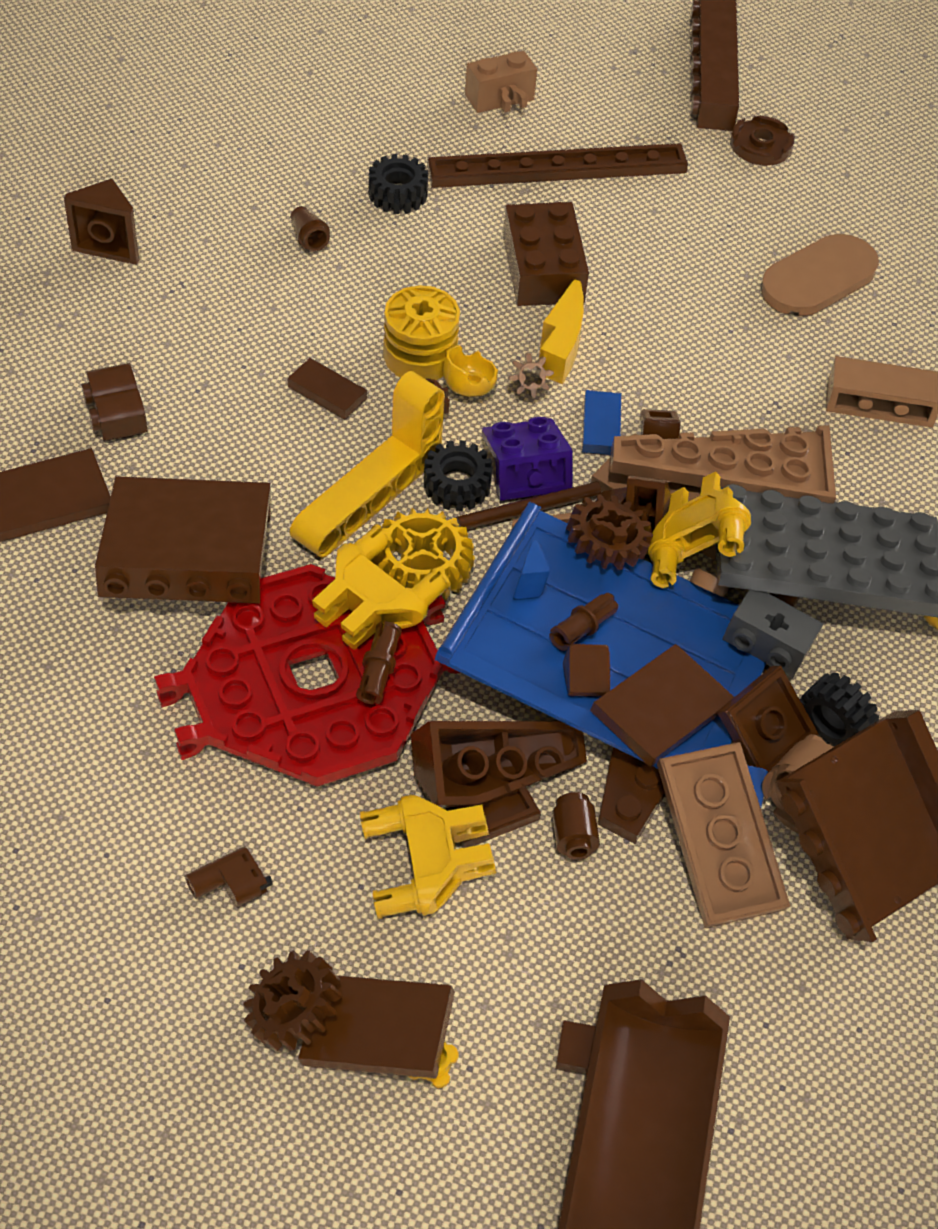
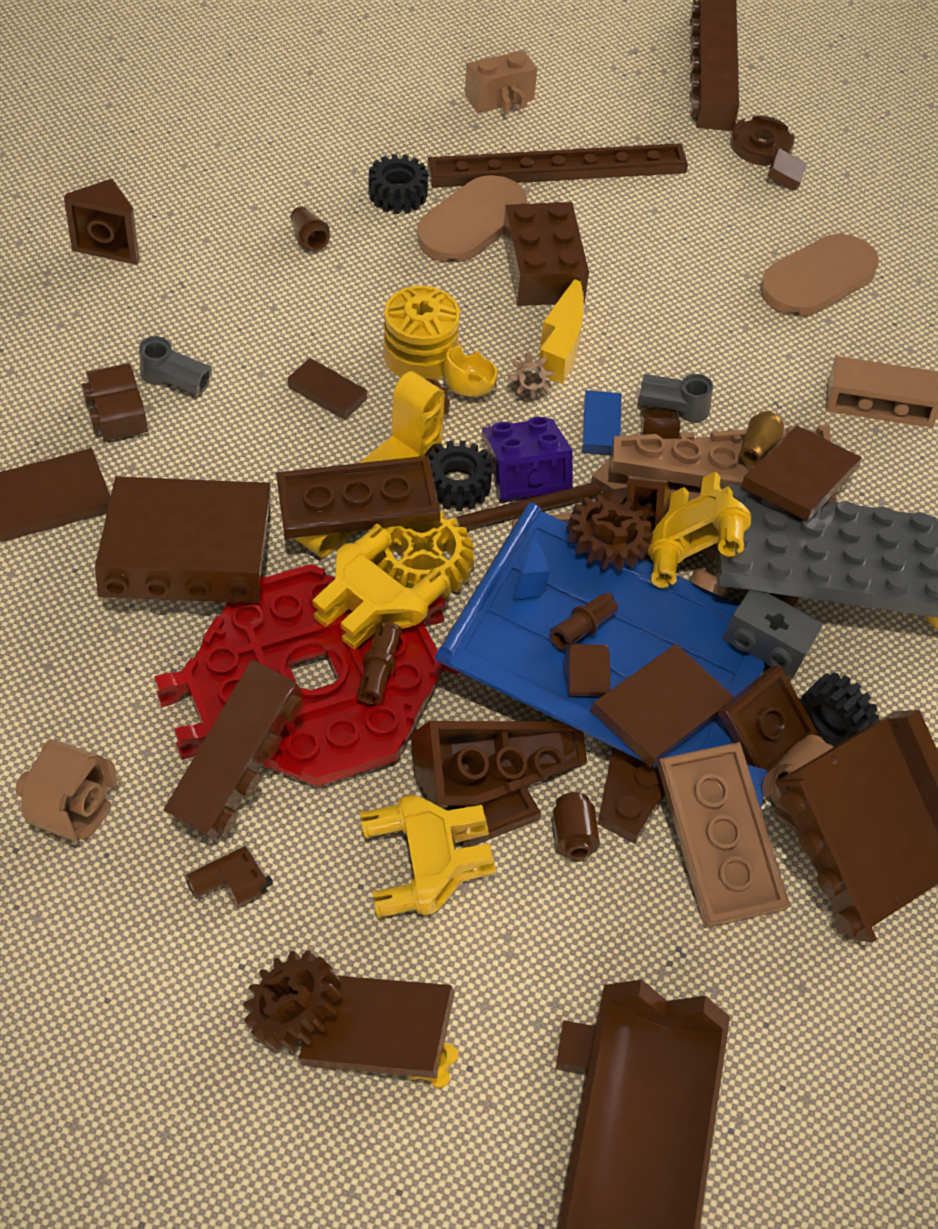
(66, 790): none -> medium nougat brick
(163, 365): none -> dark grey piece
(234, 751): none -> reddish brown brick
(357, 496): none -> reddish brown tile
(468, 218): none -> medium nougat tile
(688, 396): none -> dark grey piece
(761, 436): none -> pearl gold cone
(786, 169): none -> tile
(801, 472): none -> reddish brown tile

